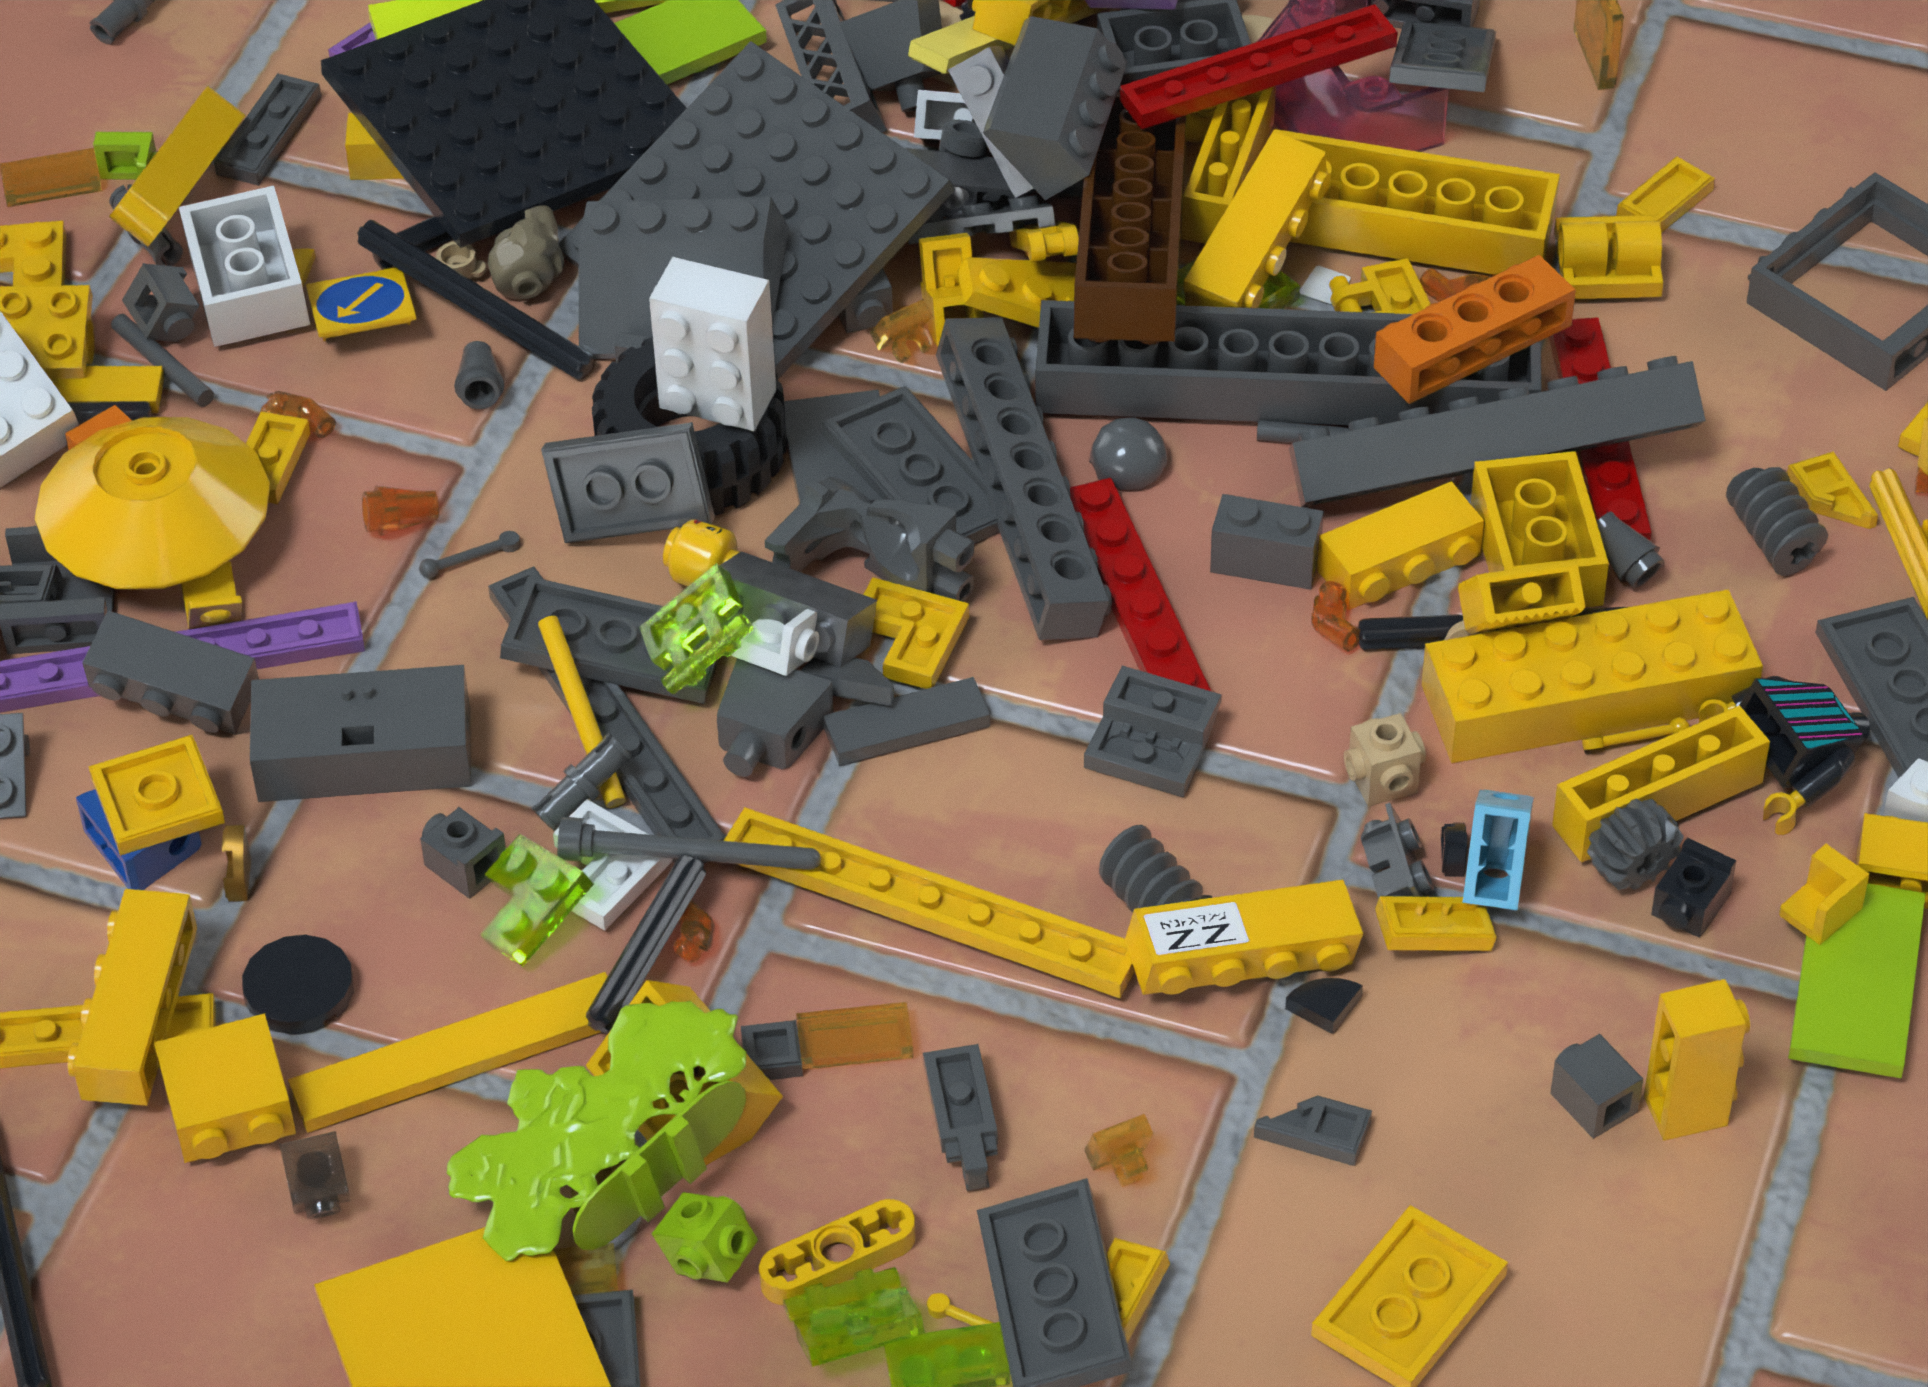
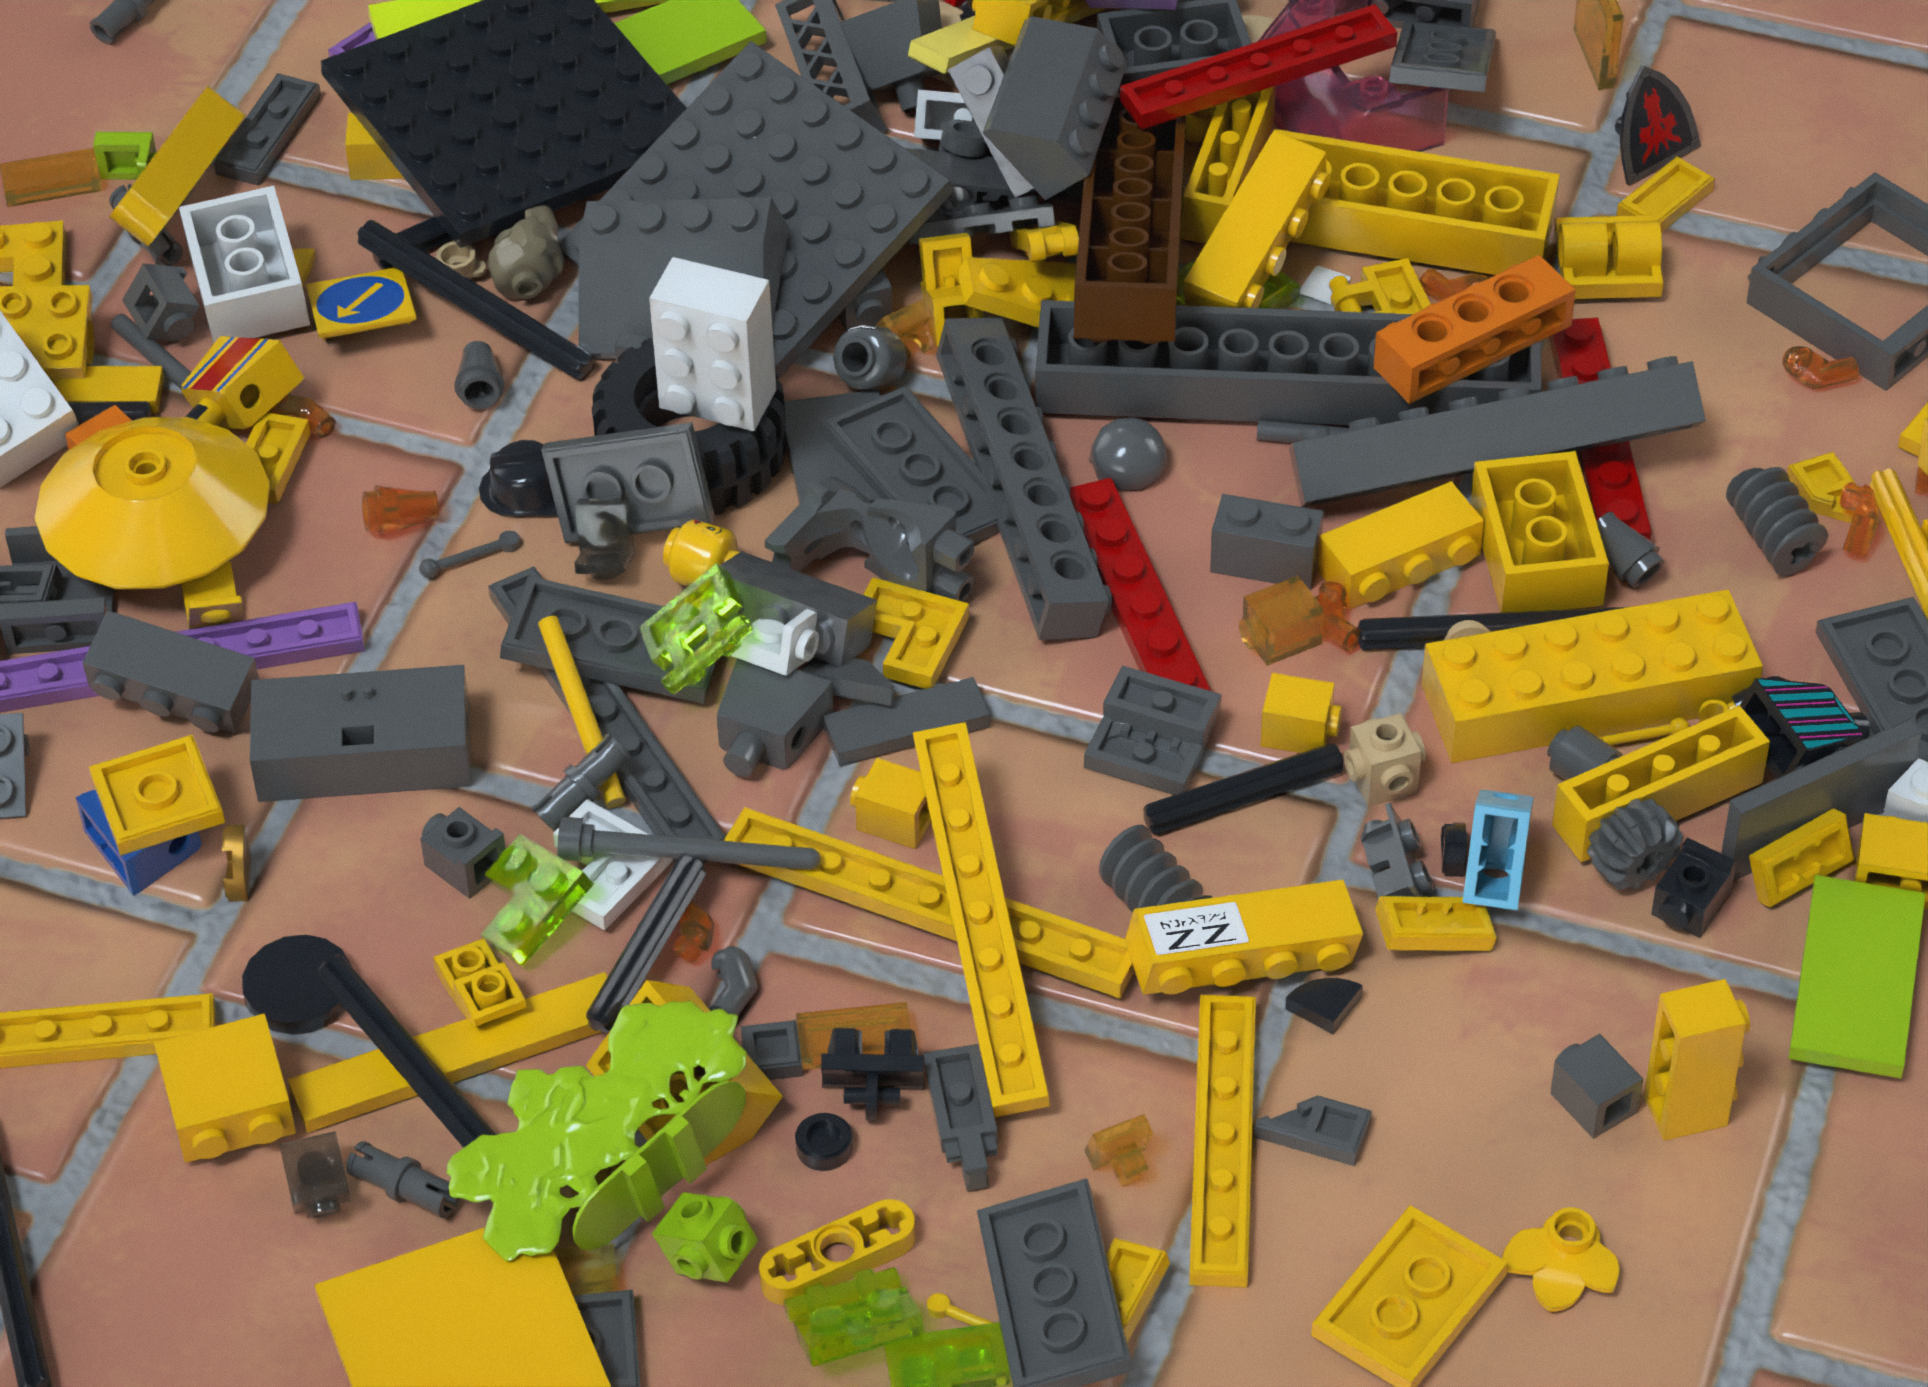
(133, 997): yellow brick -> none
(240, 381): none -> yellow torso
(401, 1179): none -> dark grey pin
(402, 1051): none -> black axle
(478, 982): none -> yellow slope
(518, 482): none -> black piece
(604, 537): none -> clear smoke bracket
(738, 977): none -> dark grey arm
(823, 1141): none -> black tile
(869, 357): none -> dark grey head
(872, 1077): none -> black hips
(891, 803): none -> yellow brick
(981, 921): none -> yellow plate
(1223, 1142): none -> yellow tile
(1243, 788): none -> black axle
(1281, 620): none -> clear yellow brick
(1298, 713): none -> yellow brick
(1521, 597): yellow brick -> none
(1563, 1266): none -> yellow plate
(1578, 752): none -> dark grey brick
(1654, 125): none -> shield
(1798, 856): none -> yellow plate
(1817, 371): none -> clear orange arm
(1830, 896): yellow panel -> none
(1847, 780): none -> dark grey tile
(1864, 520): none -> clear orange arm

